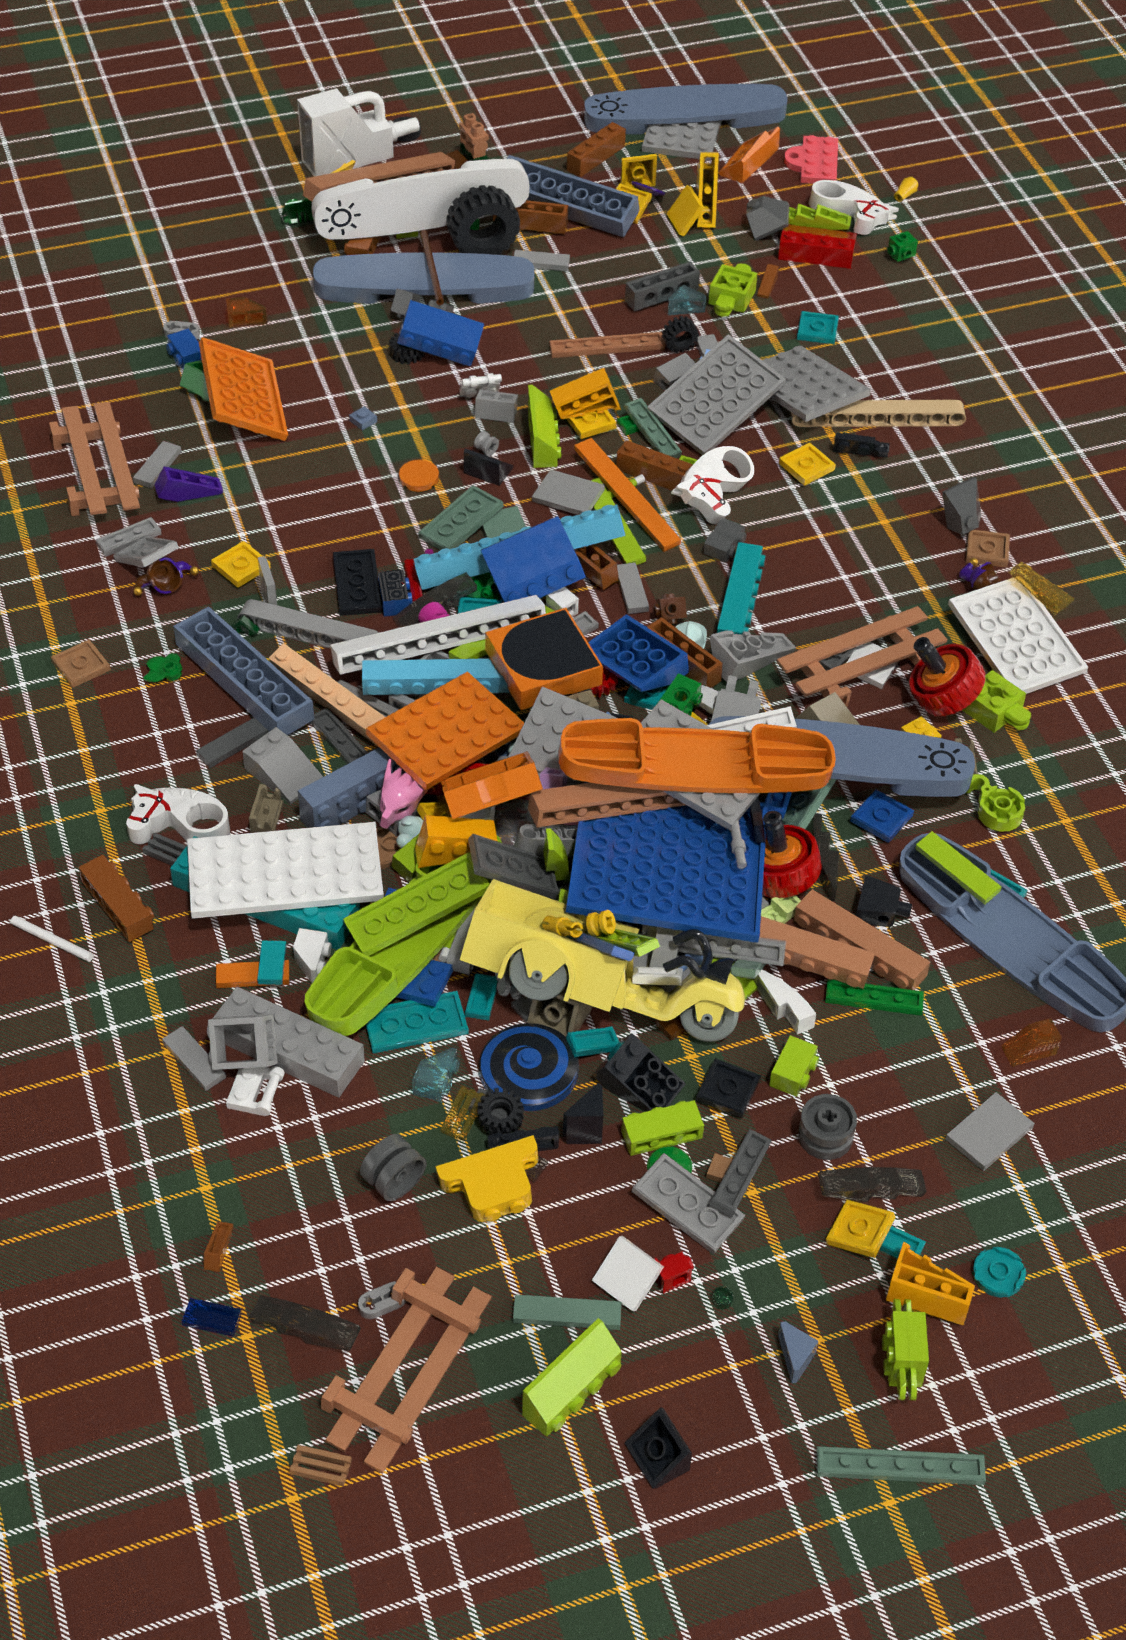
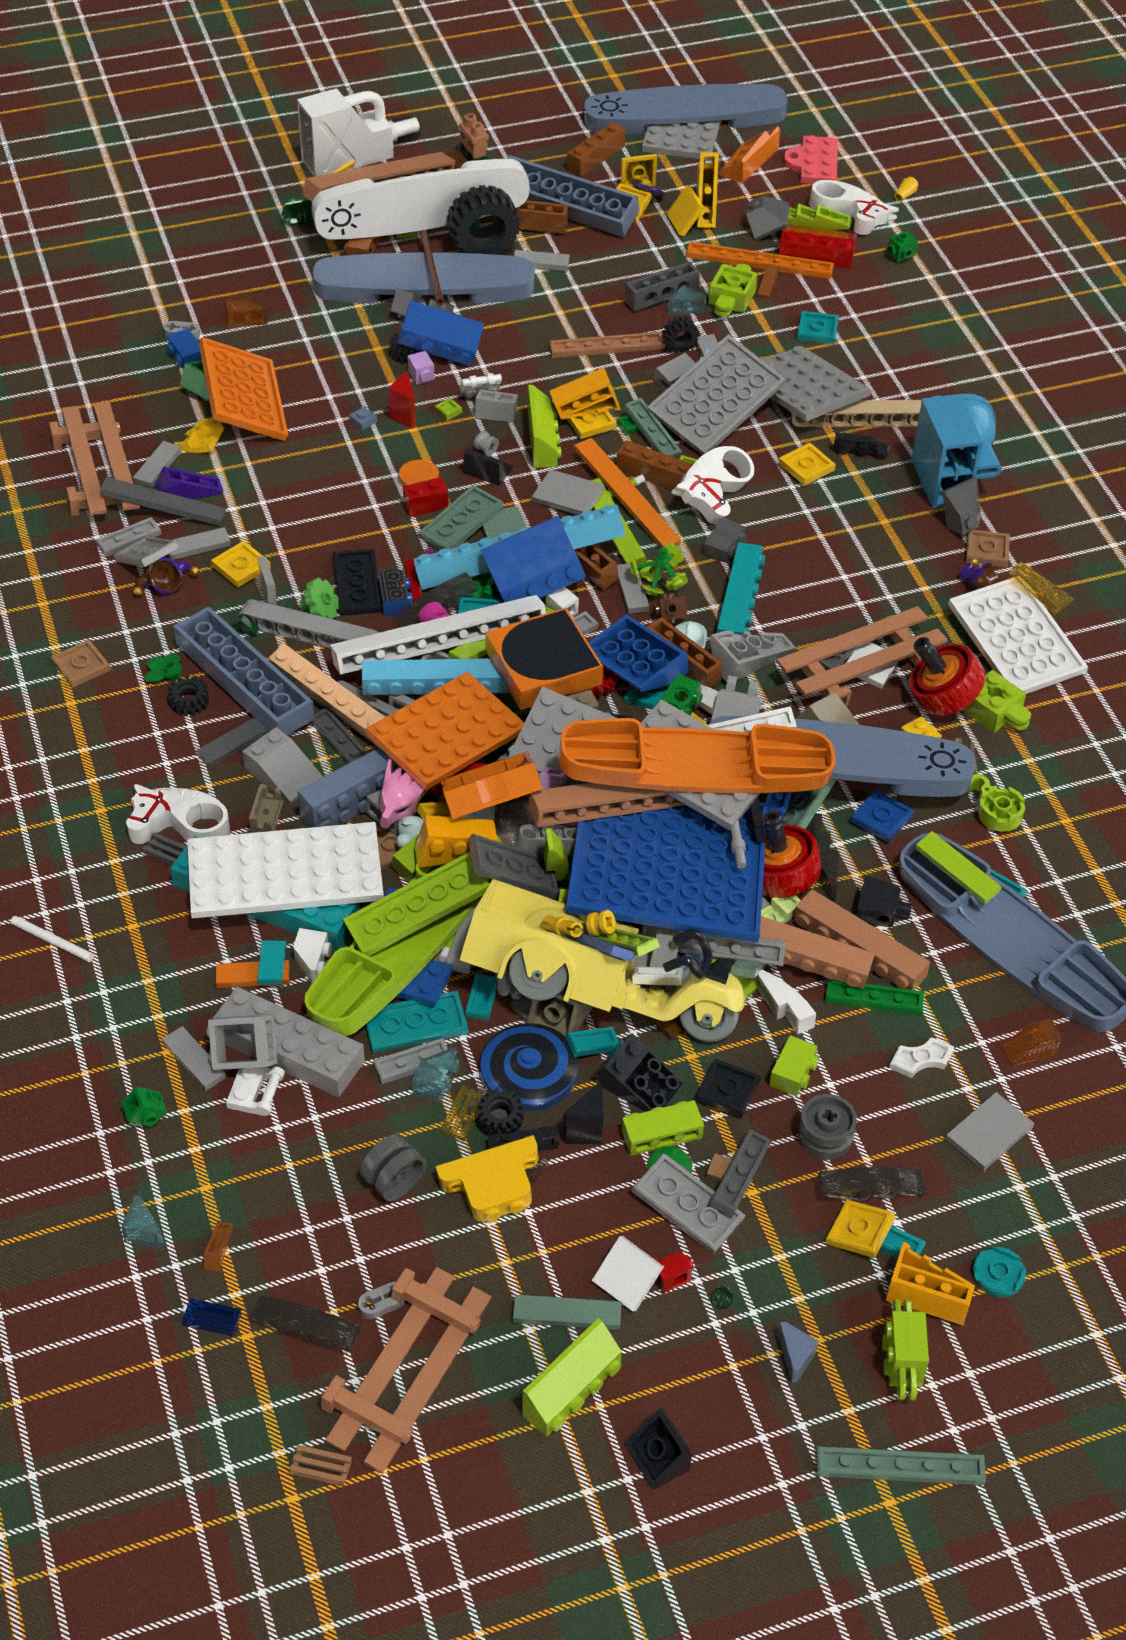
(116, 897): dark orange brick -> none
(140, 1226): none -> clear light blue slope
(144, 1106): none -> green brick
(163, 501): none -> dark grey tile
(185, 687): none -> black tyre
(200, 543): none -> light grey tile
(202, 436): none -> yellow slope
(320, 599): none -> bright green plant
(402, 401): none -> red slope
(407, 1061): none -> light grey tile
(420, 367): none -> lavender brick
(425, 497): none -> red brick
(448, 409): none -> lime tile
(652, 569): none -> lime plant
(759, 260): none -> orange tile
(913, 1059): none -> white tile
(954, 443): none -> dark azure piece

